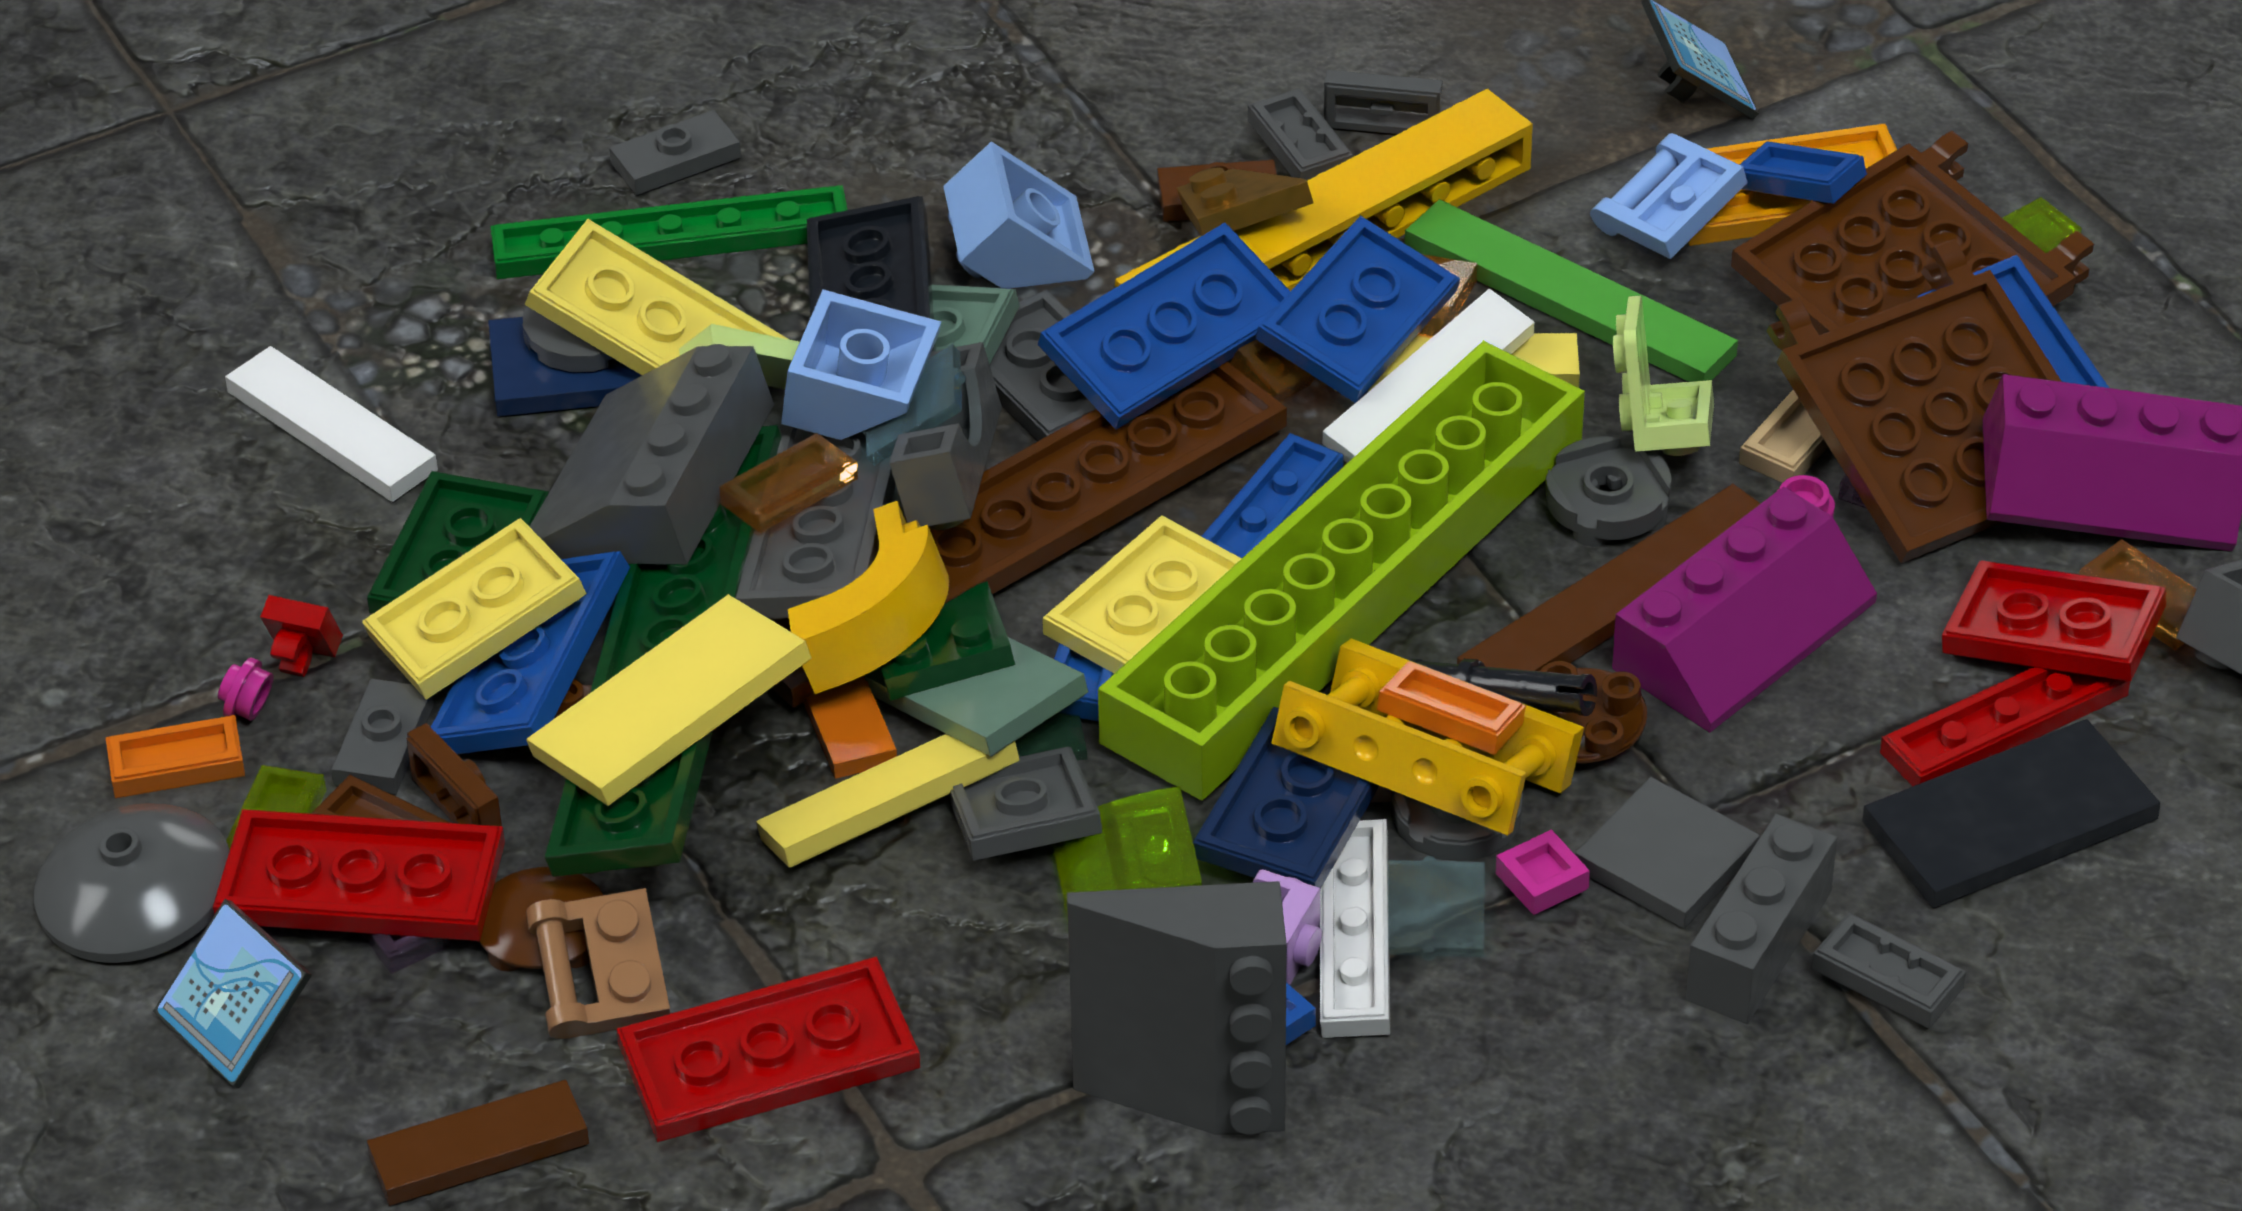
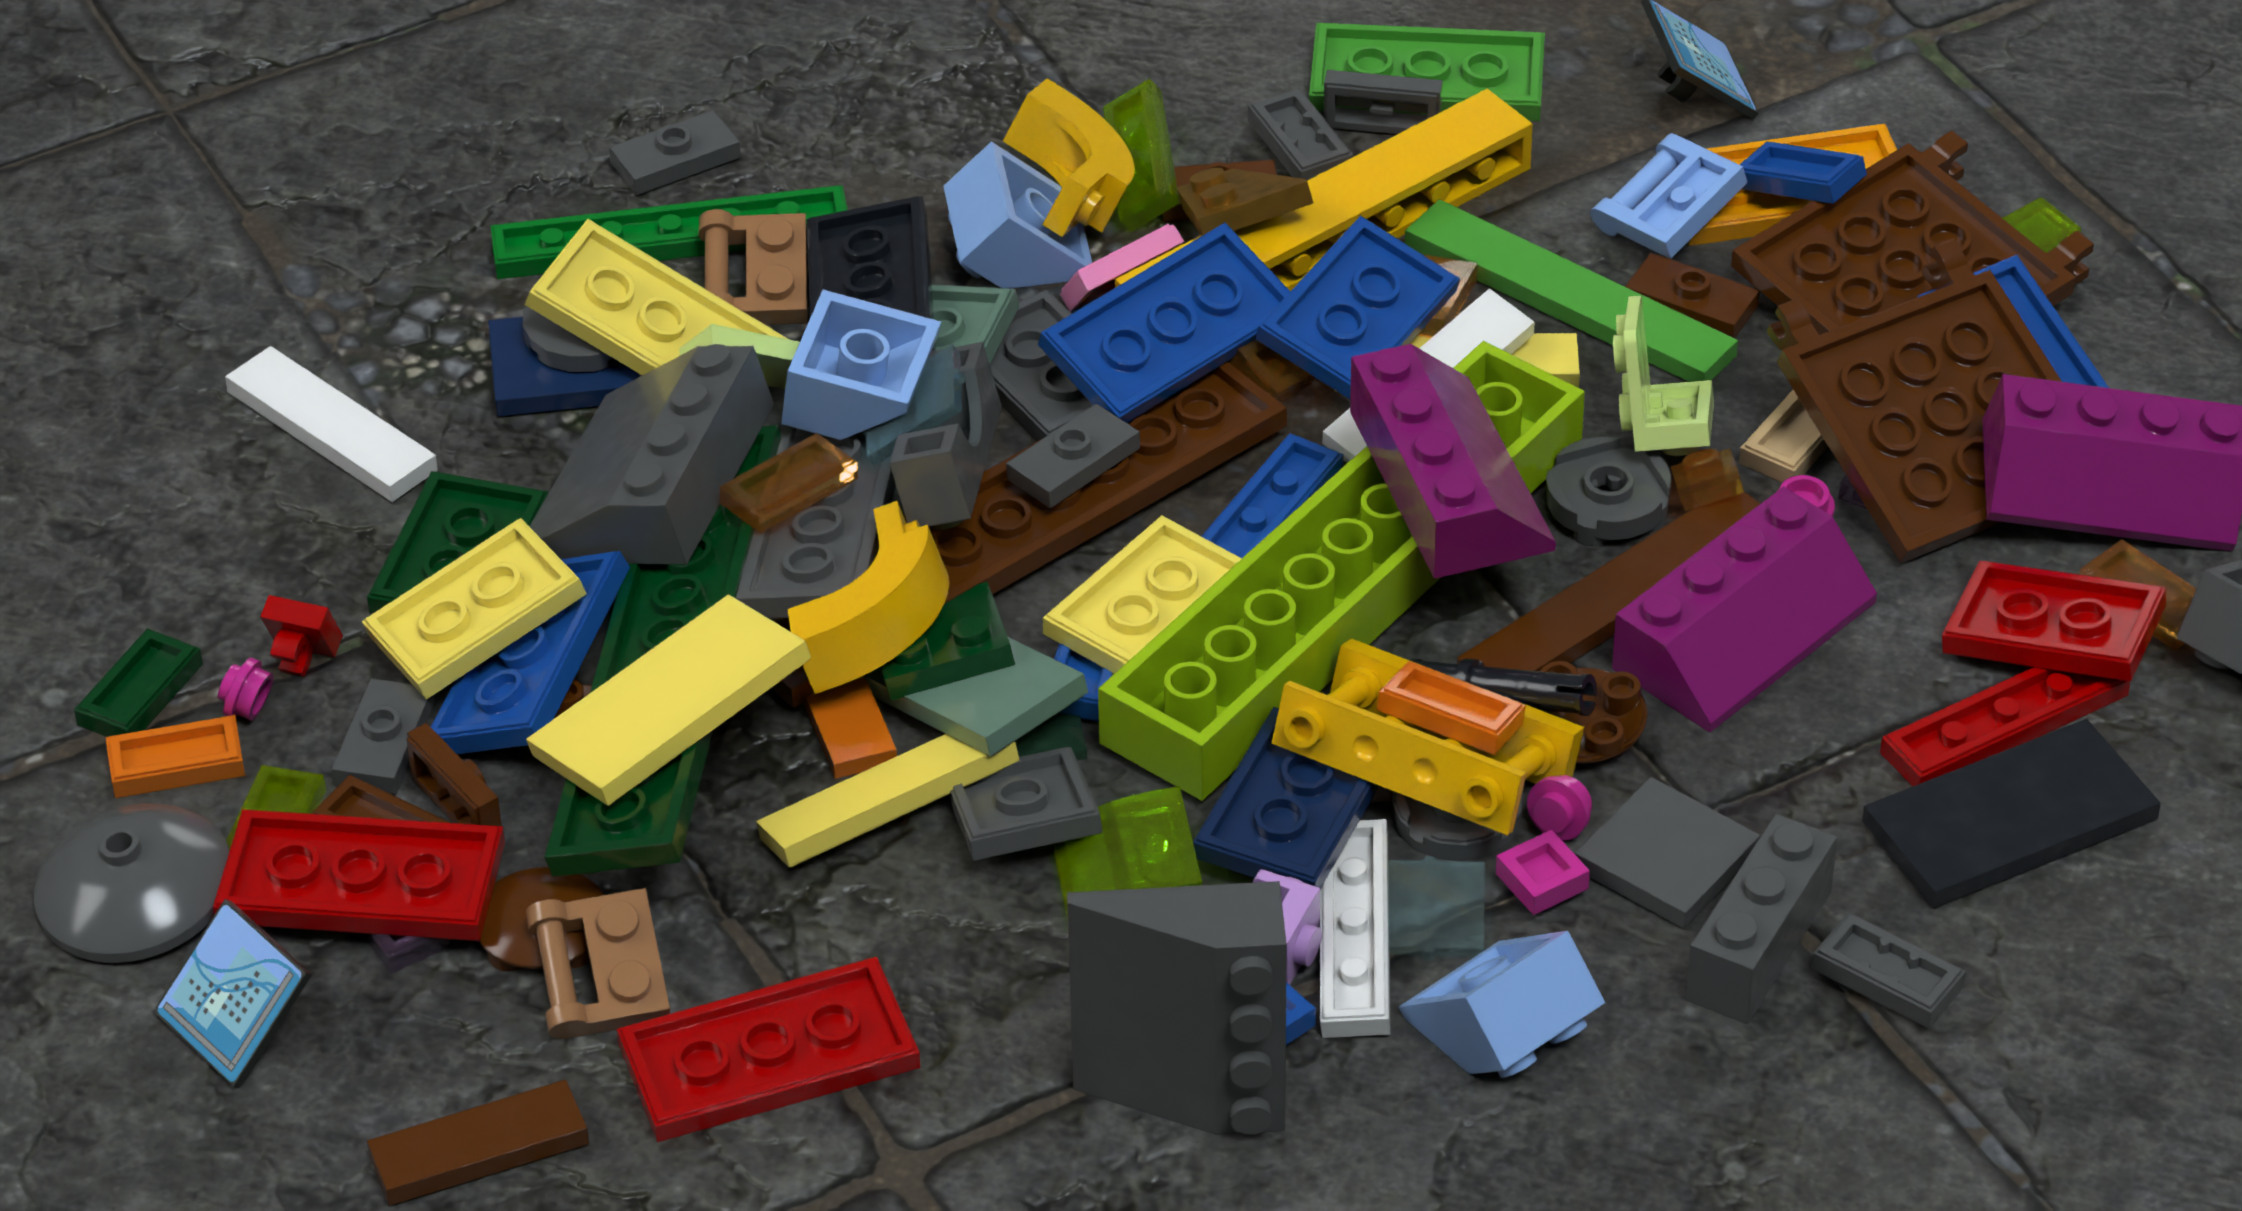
(138, 685): none -> dark green tile
(773, 263): none -> medium nougat plate
(1073, 455): none -> dark grey plate
(1077, 151): none -> yellow arch
(1100, 275): none -> bright pink tile
(1142, 125): none -> clear neon green tile
(1444, 462): none -> magenta slope
(1463, 58): none -> bright green tile
(1507, 1003): none -> light blue slope
(1560, 805): none -> dark pink plate
(1696, 293): none -> reddish brown plate
(1706, 477): none -> clear orange plate

